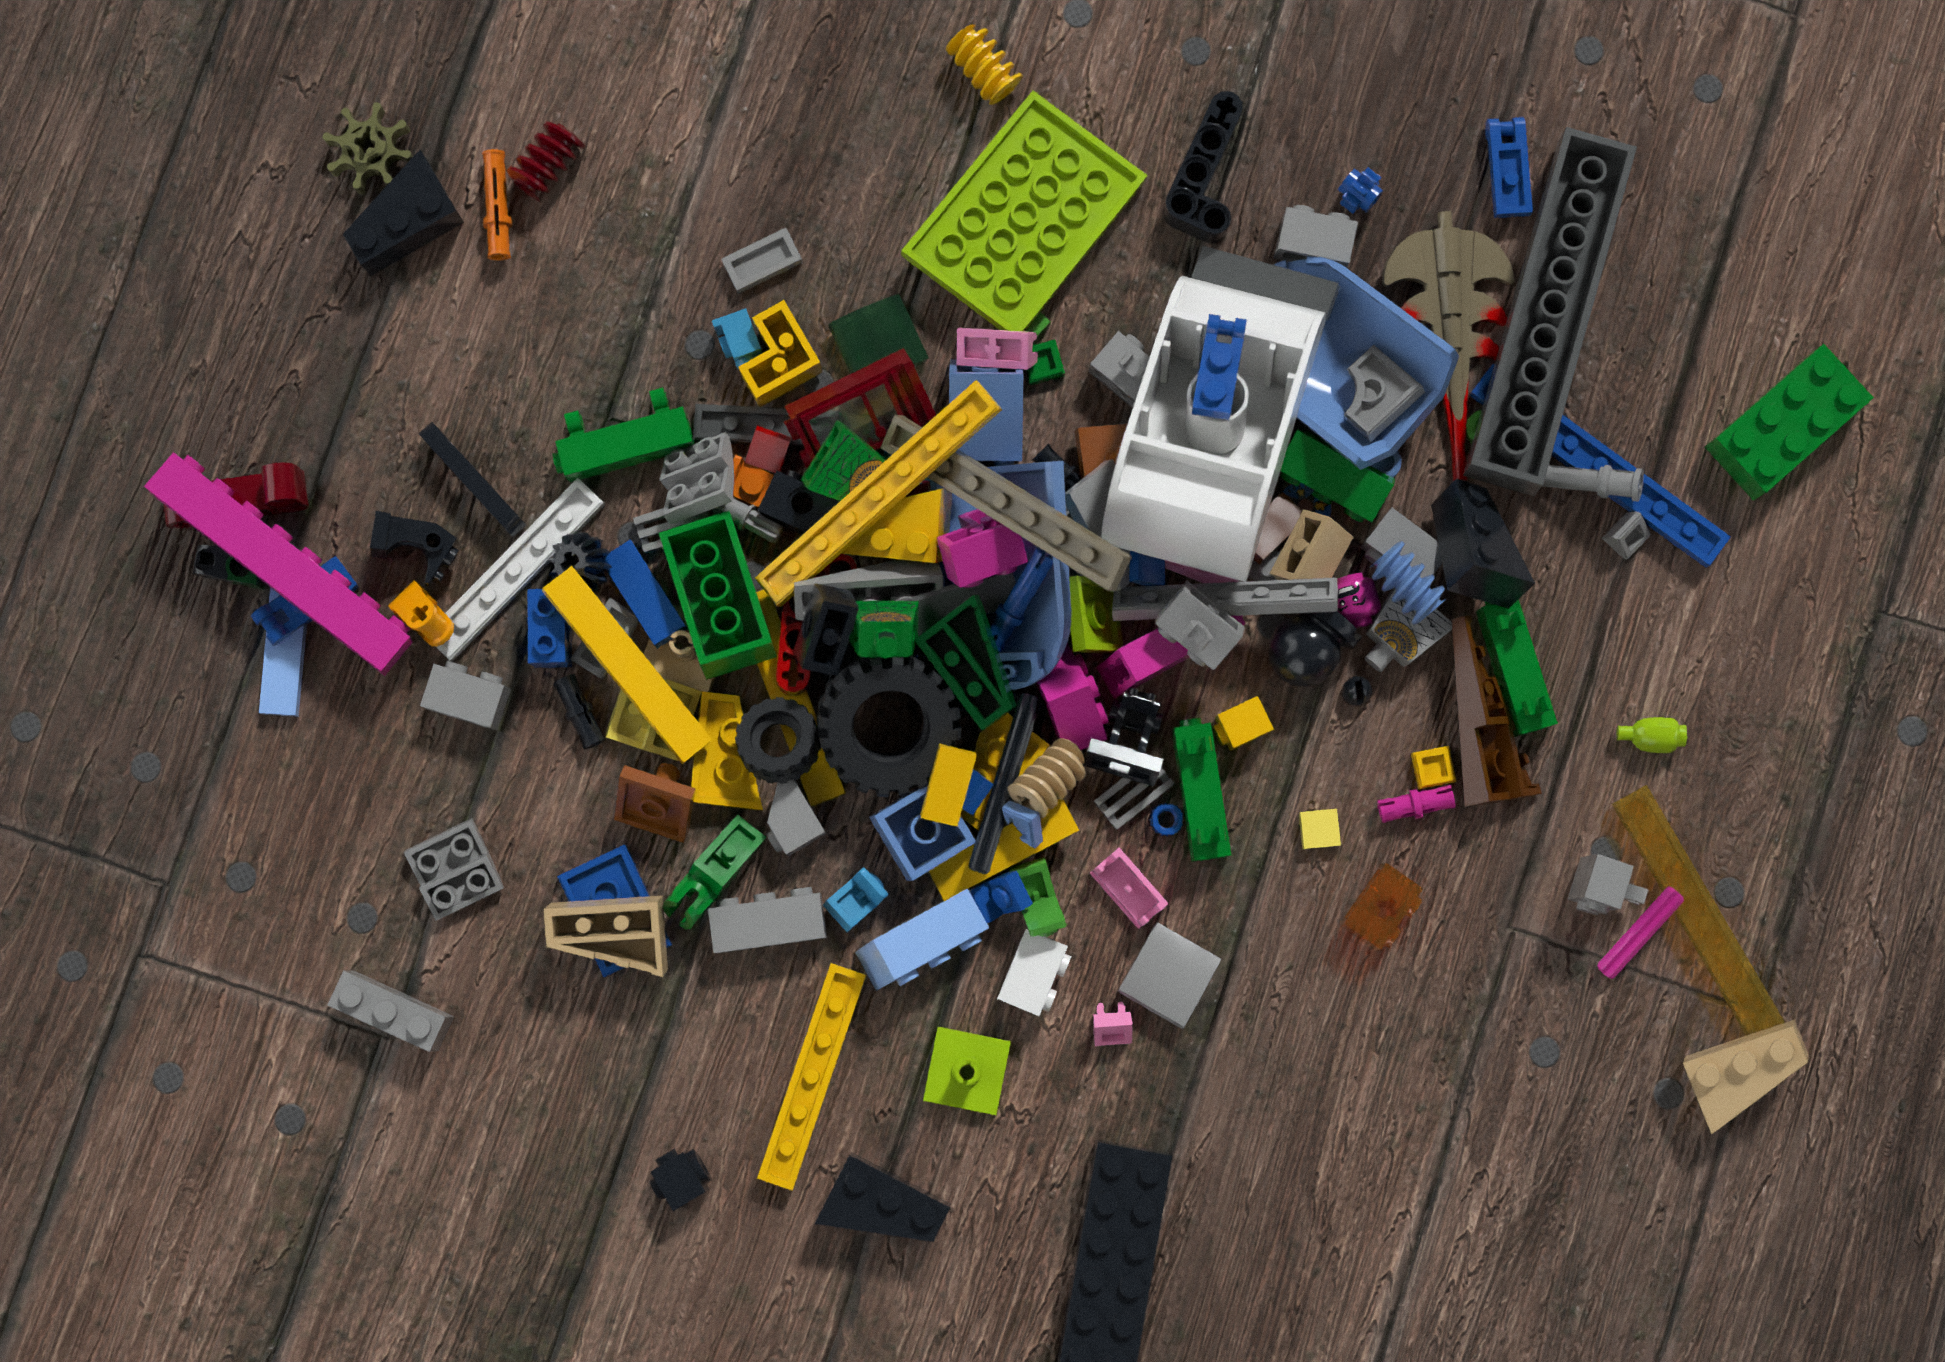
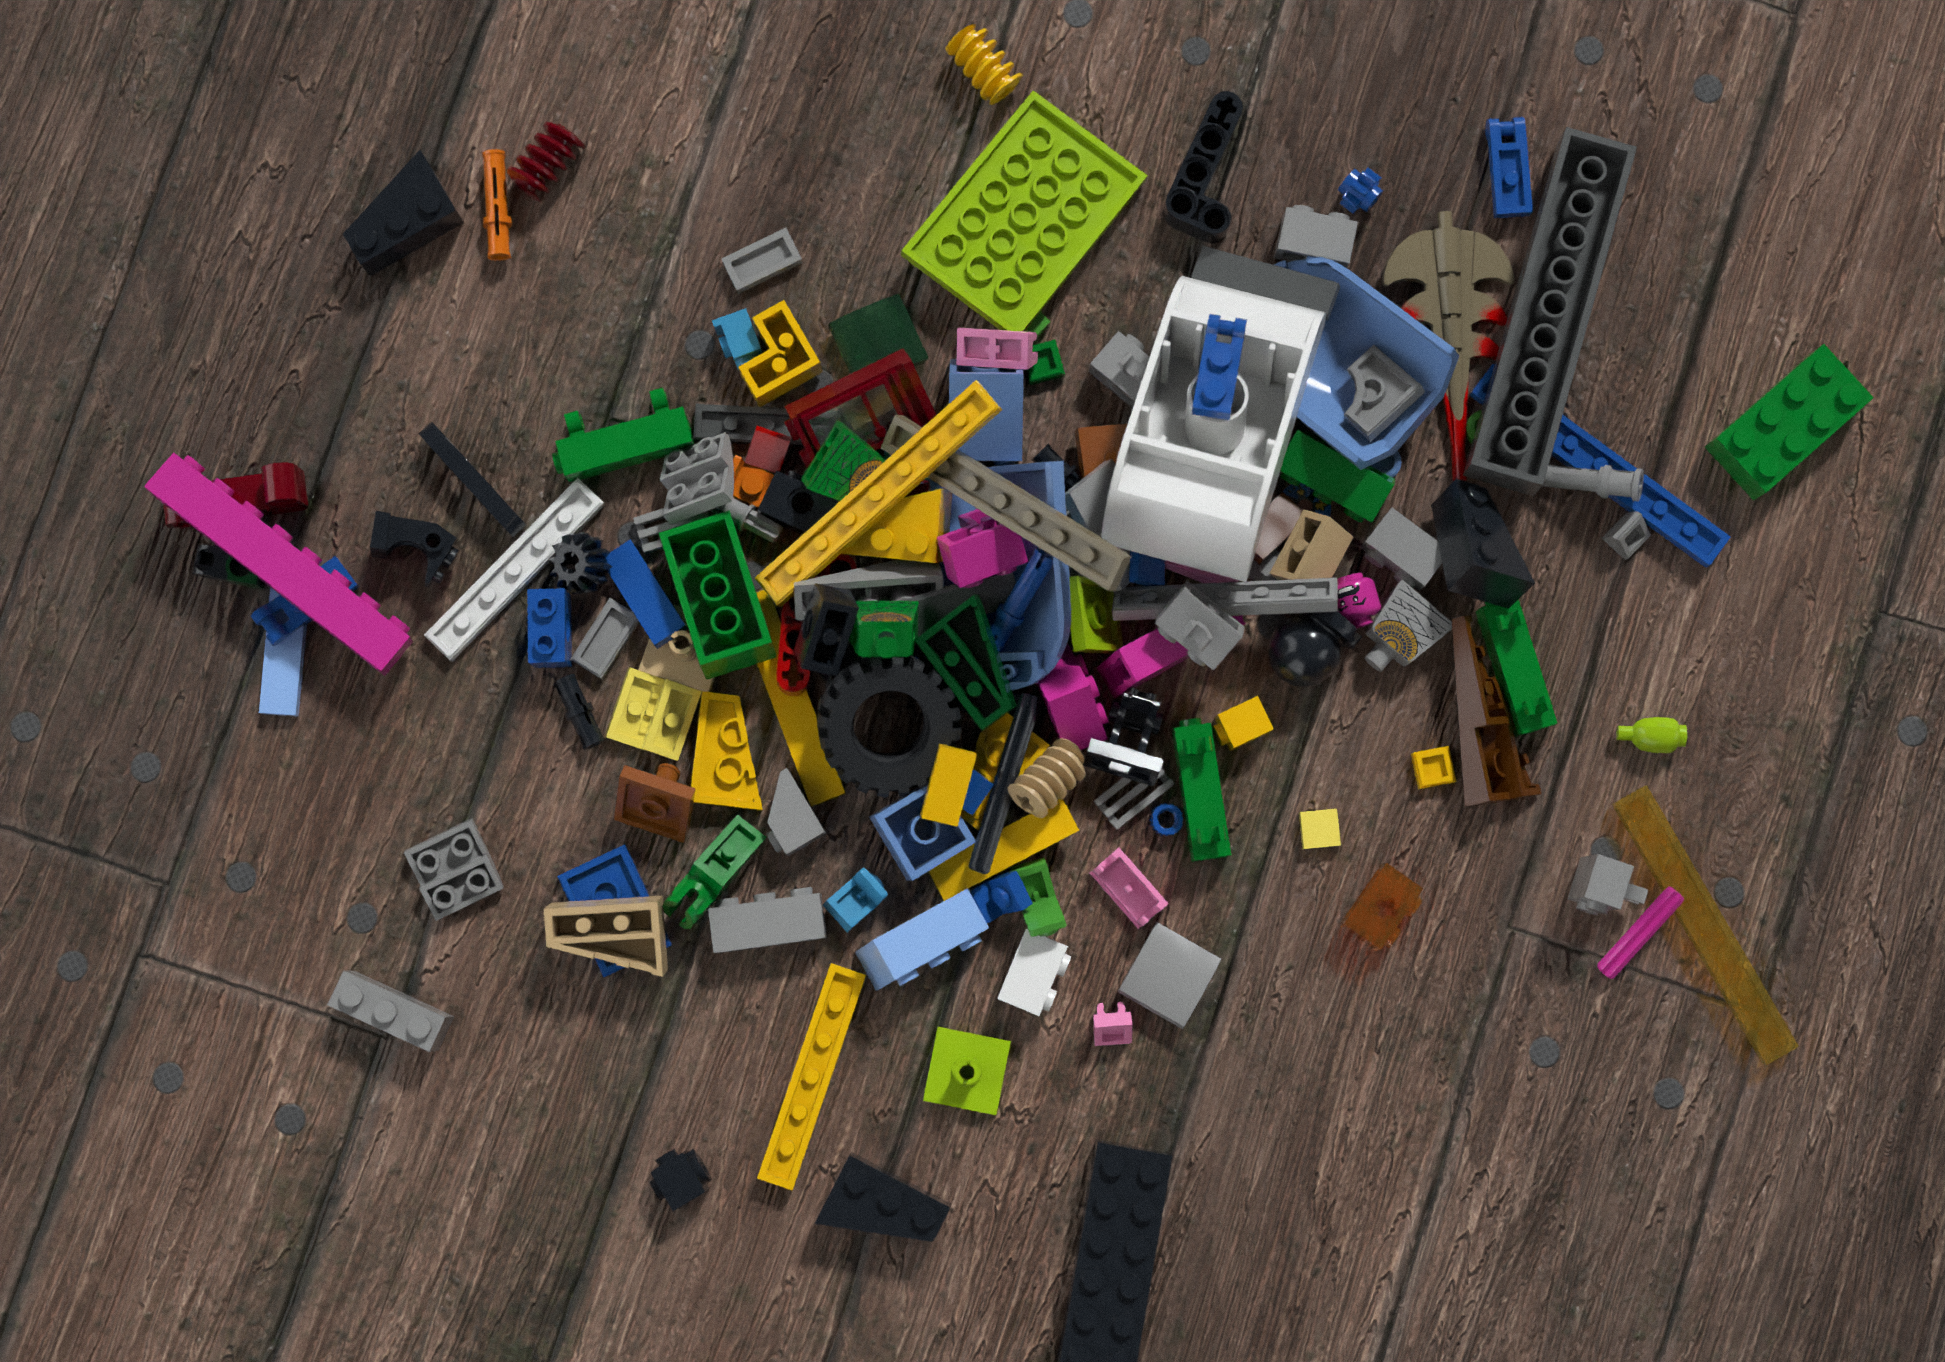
(360, 137): olive gear -> none
(422, 614): light orange piece -> none
(466, 696): light grey brick -> none
(626, 664): yellow tile -> none
(778, 713): black tyre -> none
(1026, 821): medium blue tile -> none
(1349, 691): black hinge -> none
(1408, 582): medium blue piece -> none
(1416, 803): dark pink pin -> none
(1743, 1070): tan wedge -> none

